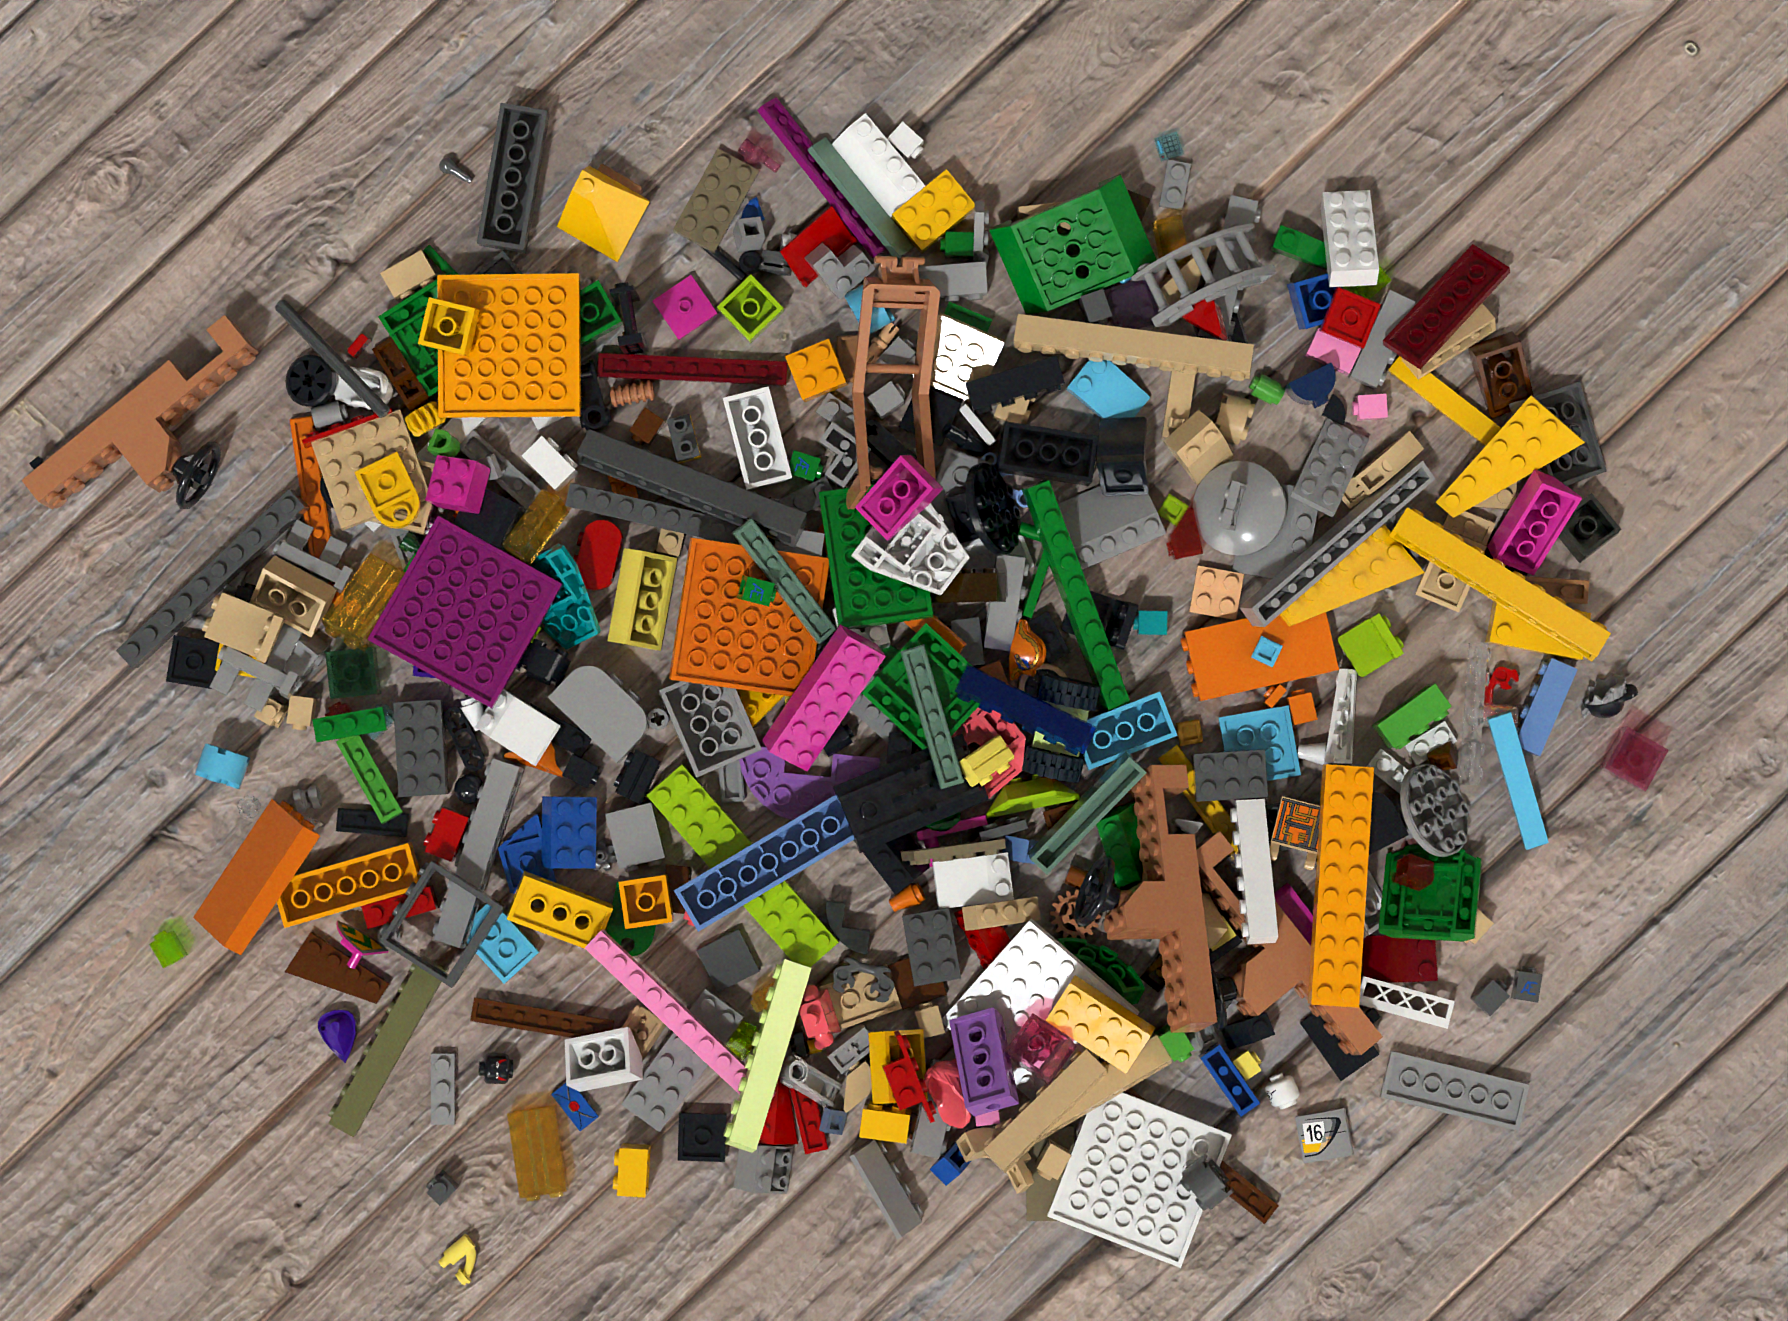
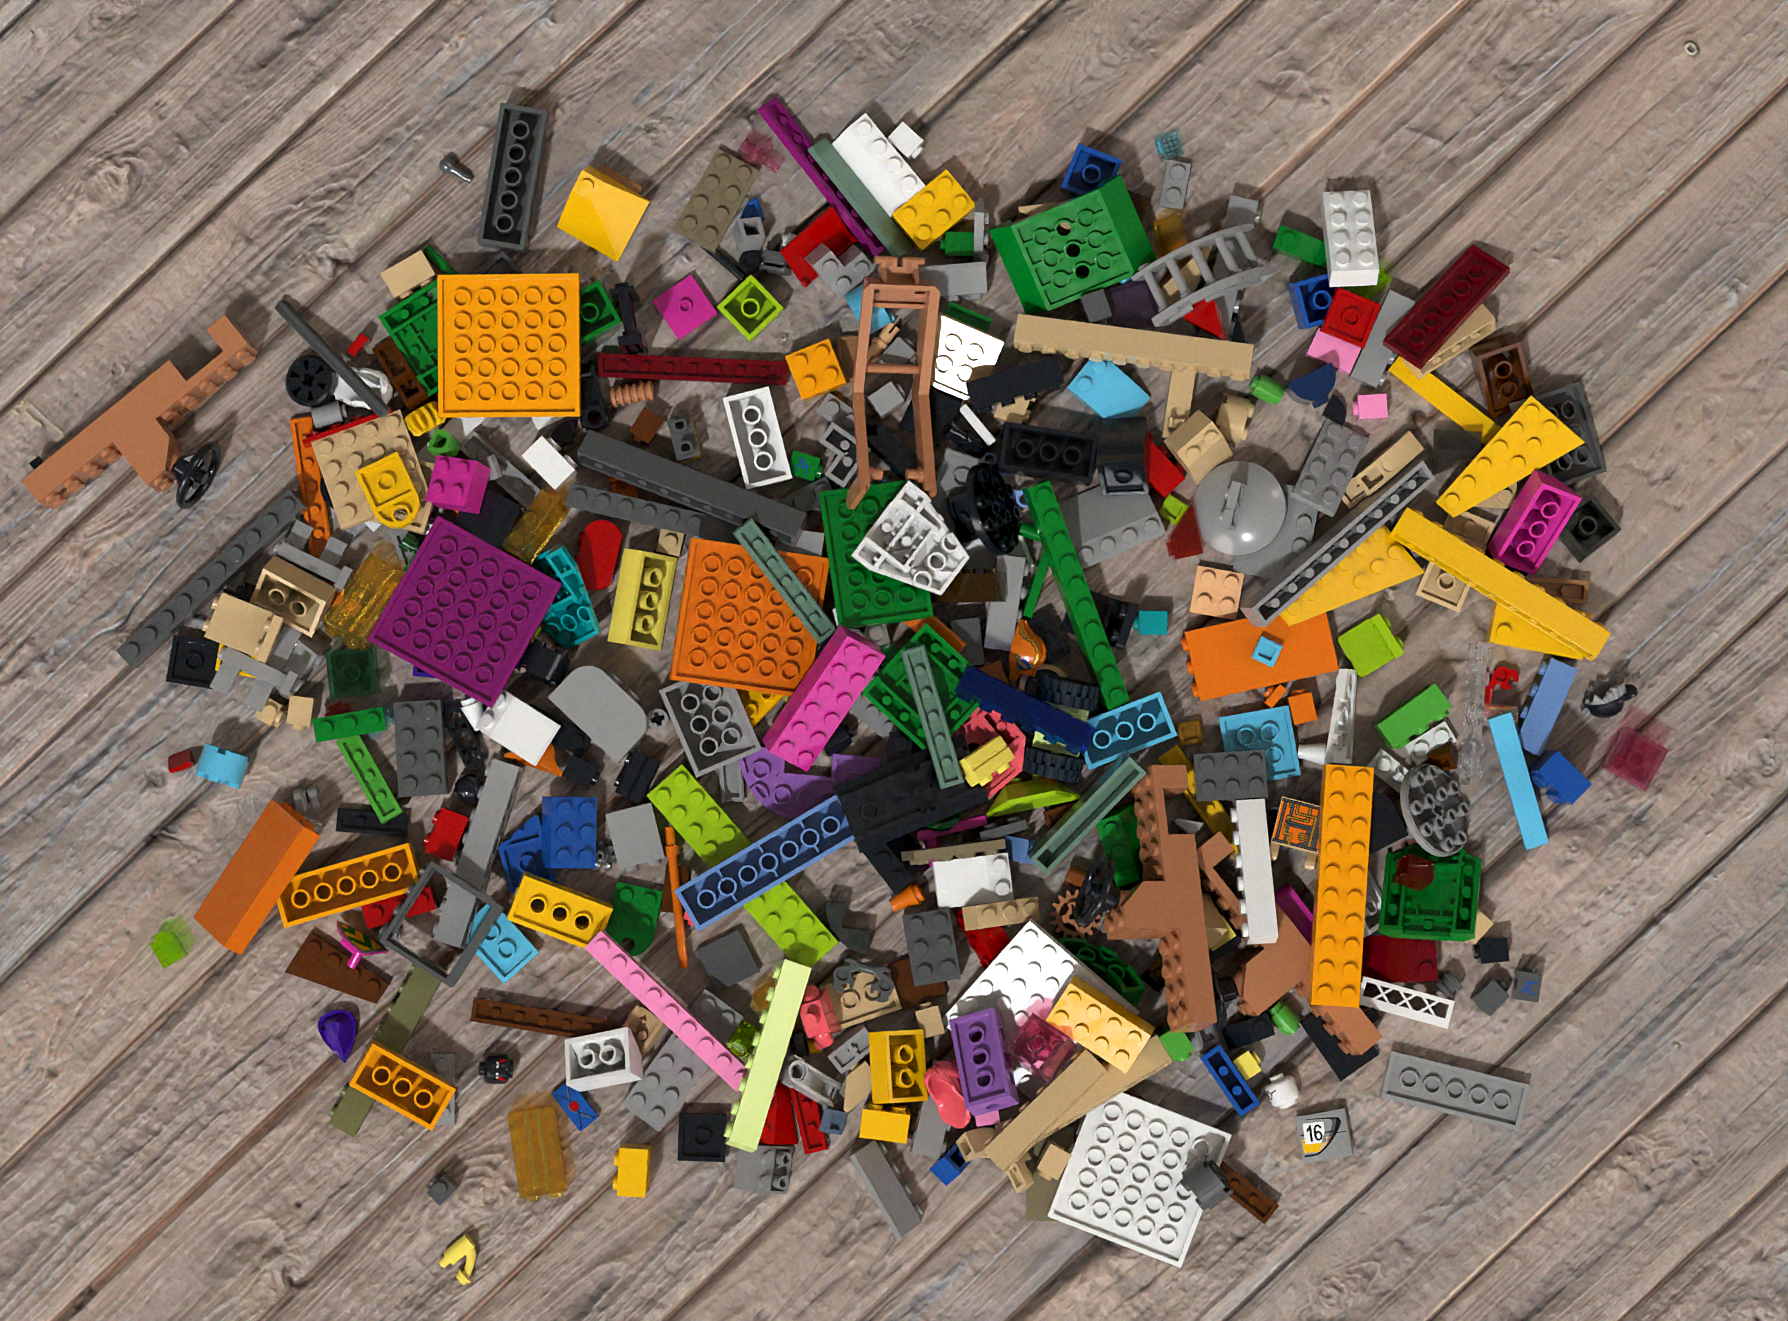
(181, 761): none -> red slope
(402, 1084): none -> light orange brick
(448, 326): yellow brick -> none
(565, 432): none -> black tile
(646, 901): light orange brick -> none
(672, 851): none -> orange bar
(756, 591): green brick -> none
(898, 496): dark pink slope -> none
(904, 1081): red bracket -> none
(1087, 170): none -> blue brick
(1161, 472): none -> red brick
(1284, 1018): none -> bright green brick
(1448, 984): none -> dark grey wheel
(1454, 448): none -> clear smoke wing
(1491, 950): none -> black brick
(1558, 778): none -> blue brick

